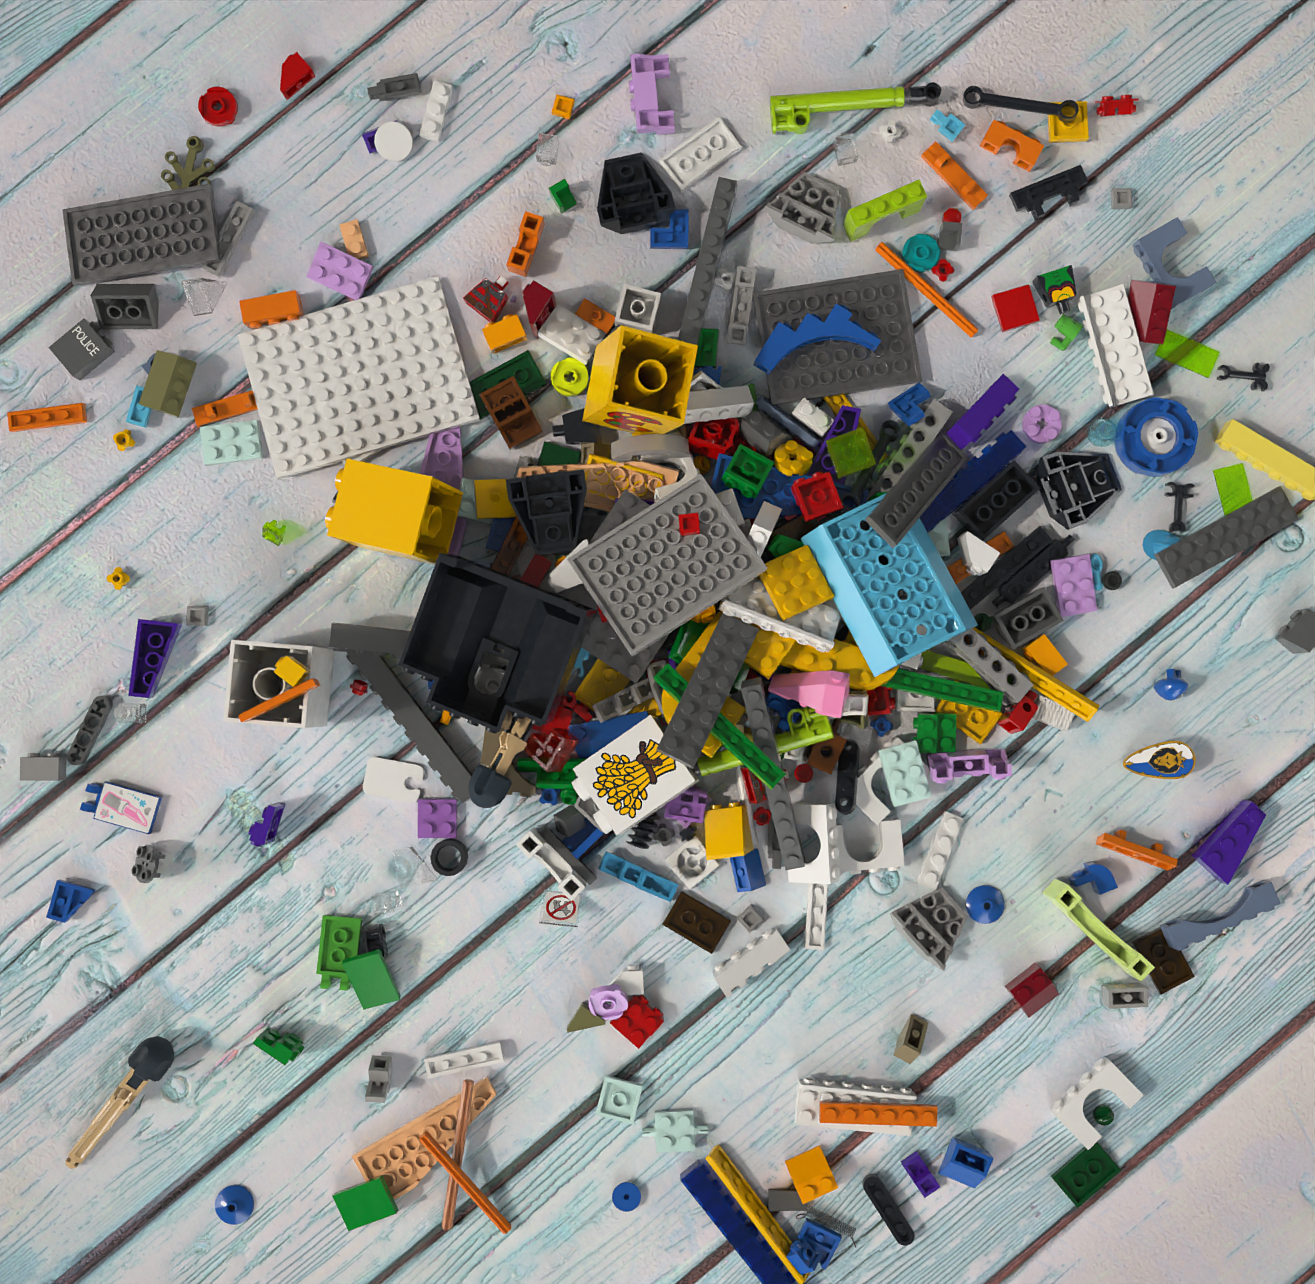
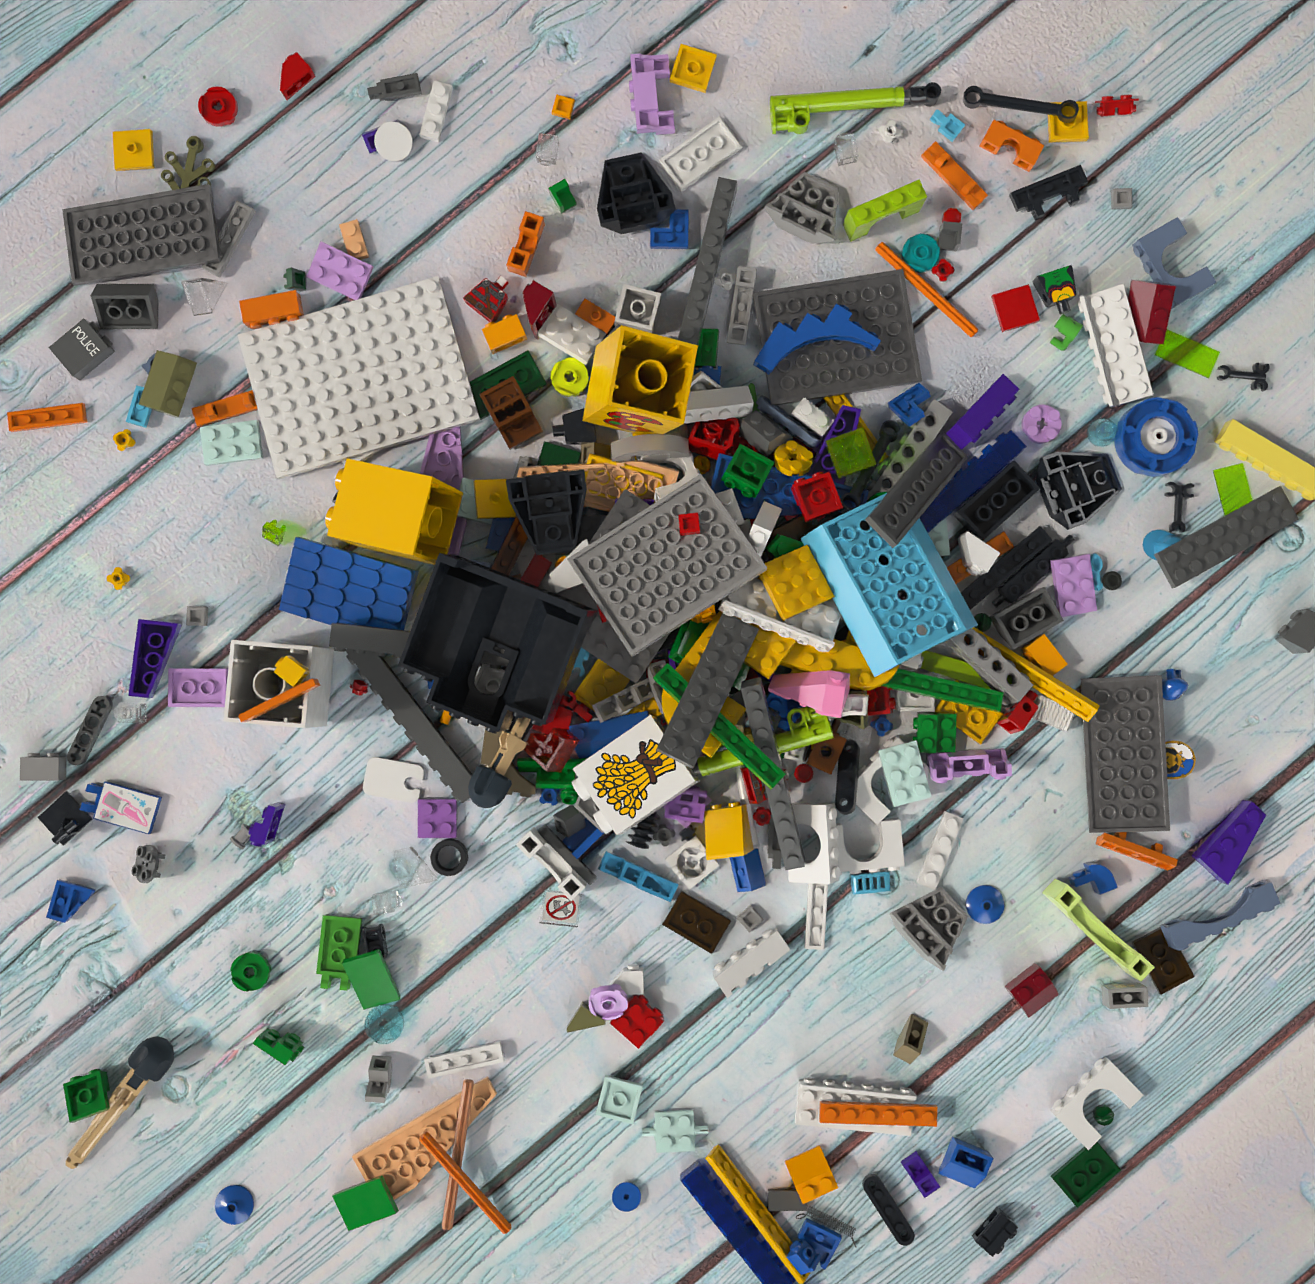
(64, 818): none -> black plate
(87, 1095): none -> green plate
(133, 150): none -> yellow plate
(197, 687): none -> lavender plate
(239, 973): none -> green plate
(241, 837): none -> light grey bush
(295, 279): none -> dark green tile
(346, 587): none -> blue piece
(378, 1033): none -> clear light blue plate
(693, 68): none -> yellow plate
(855, 887): none -> medium azure slope
(995, 1232): none -> black brick
(1126, 755): none -> flat silver plate

